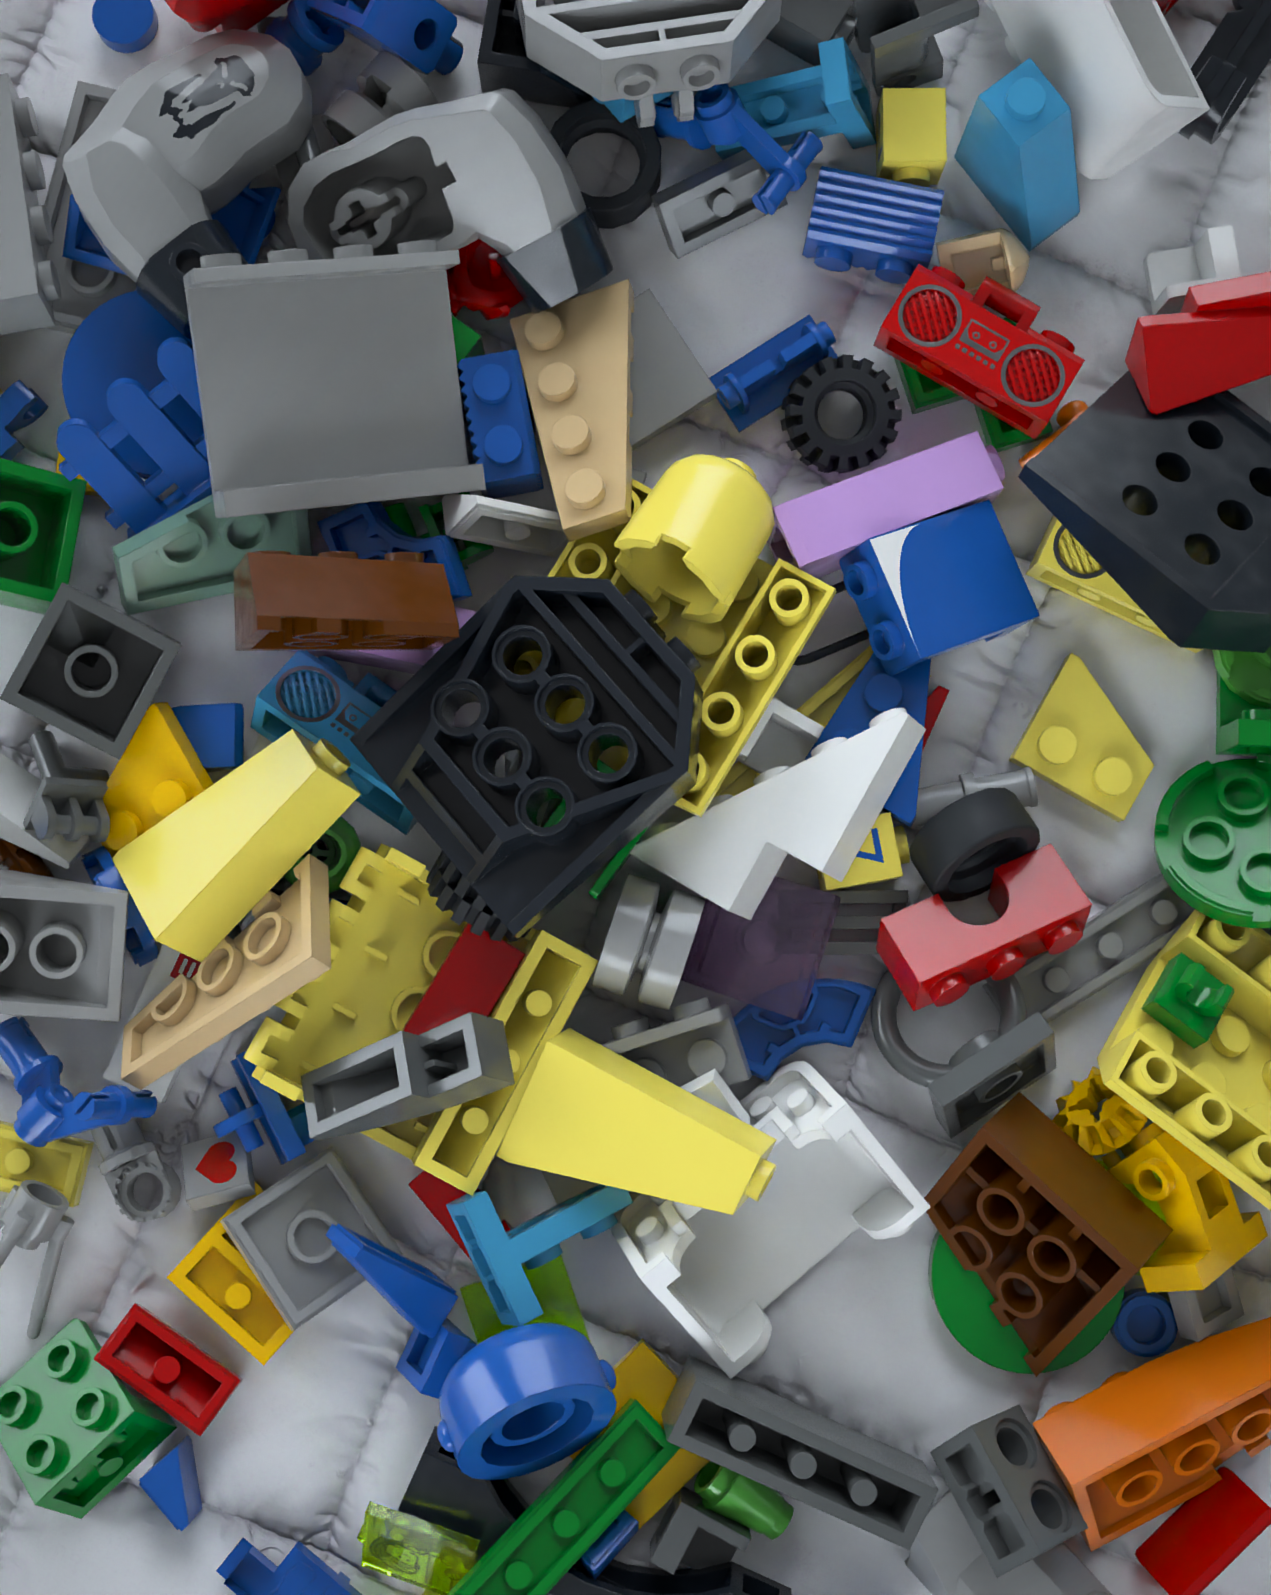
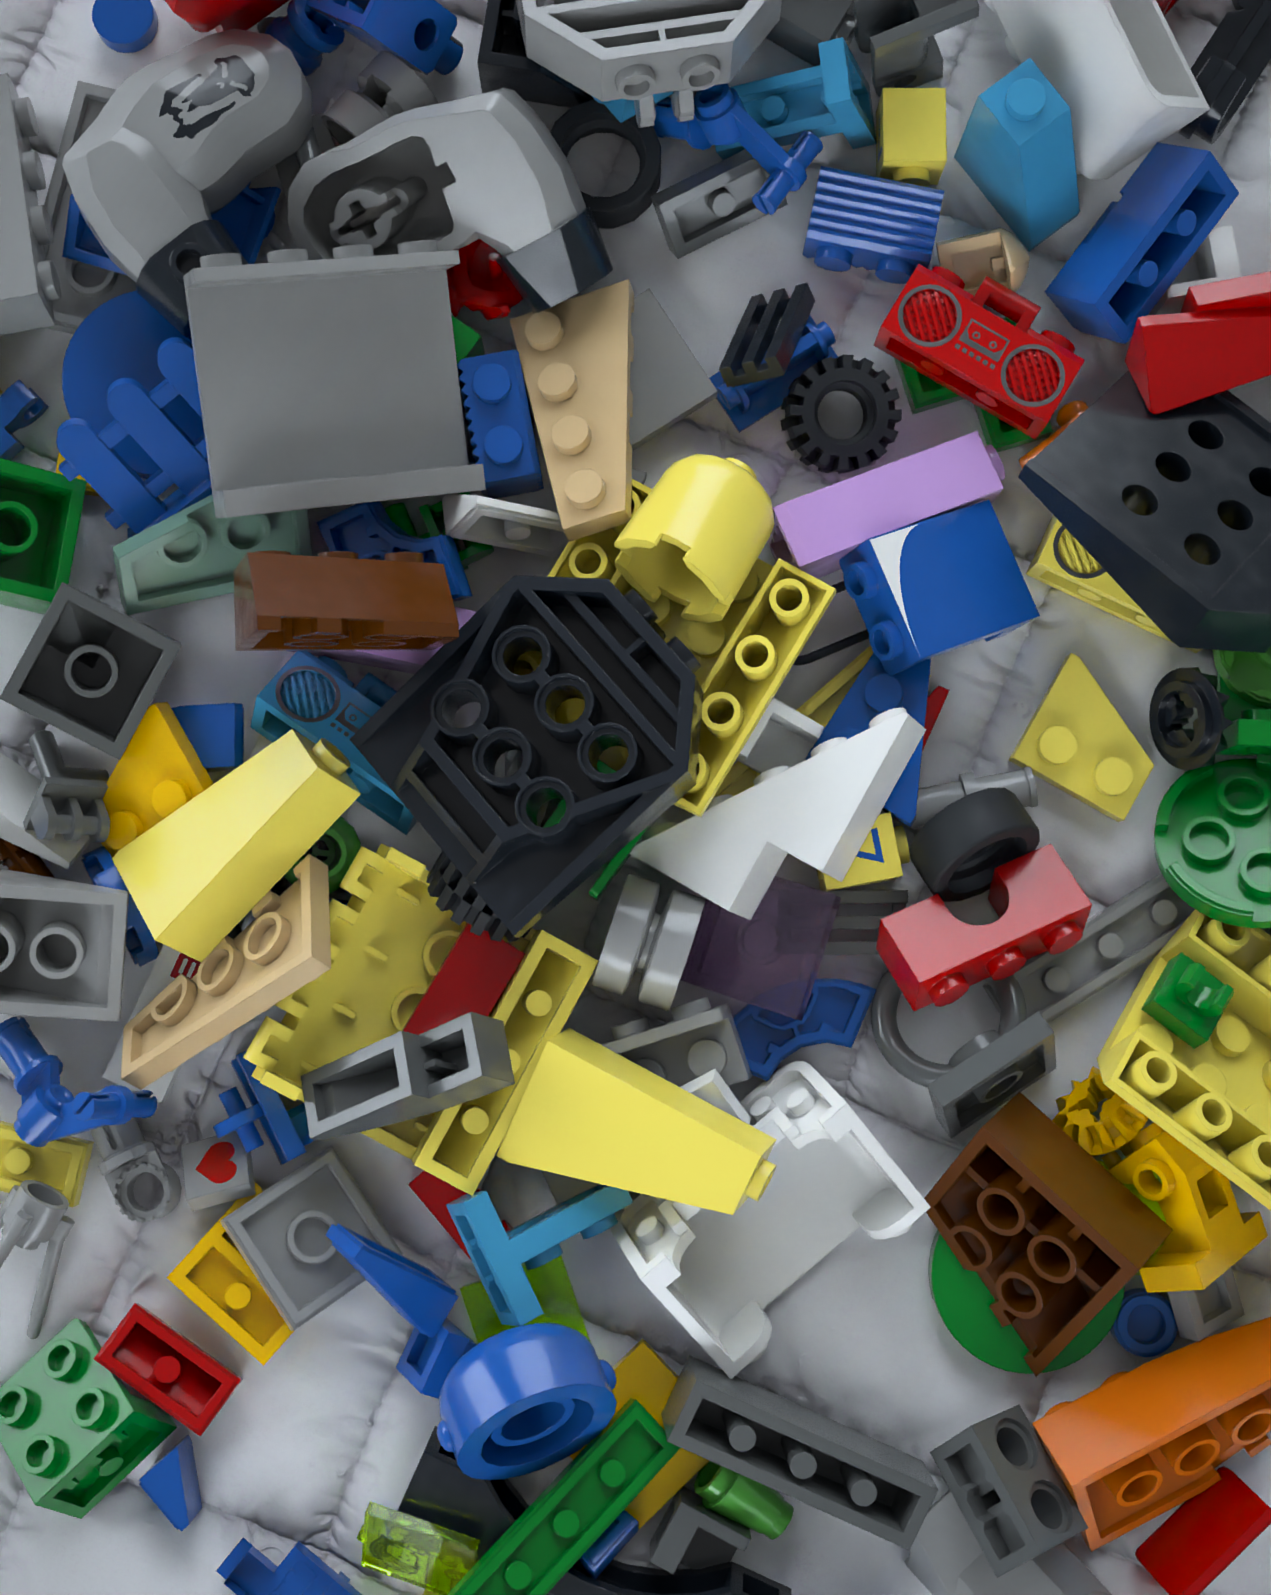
(757, 335): none -> black tile
(1142, 241): none -> blue piece
(1173, 706): none -> black gear

